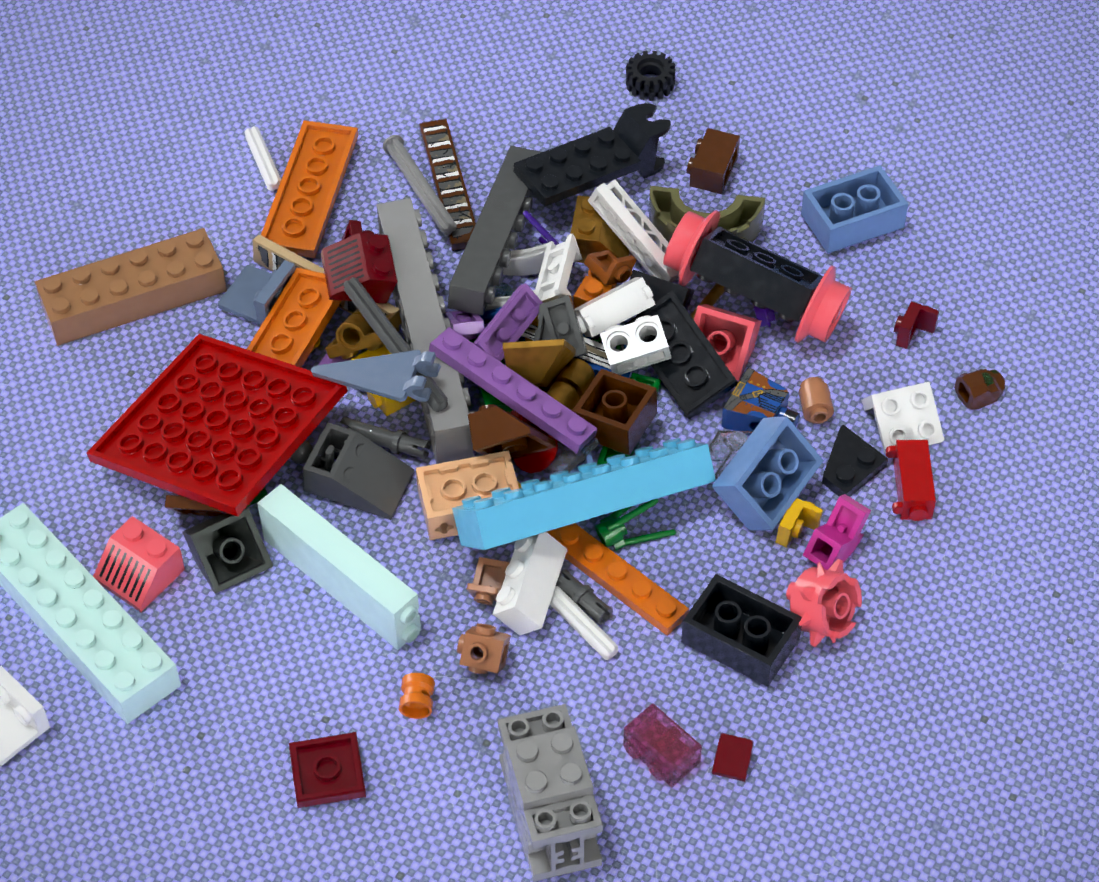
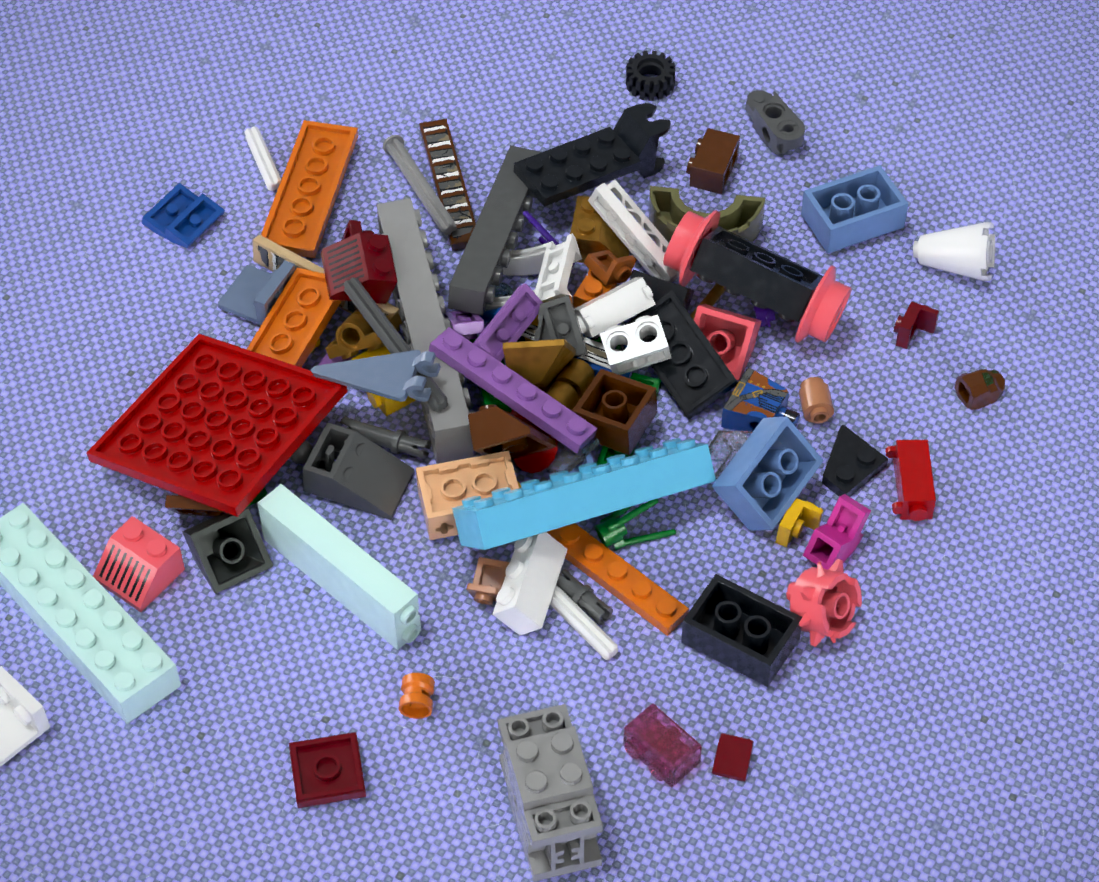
(131, 286): medium nougat brick -> none
(182, 216): none -> blue slope
(483, 649): nougat brick -> none
(775, 122): none -> dark grey piece
(906, 414): white bracket -> none
(959, 250): none -> white cone

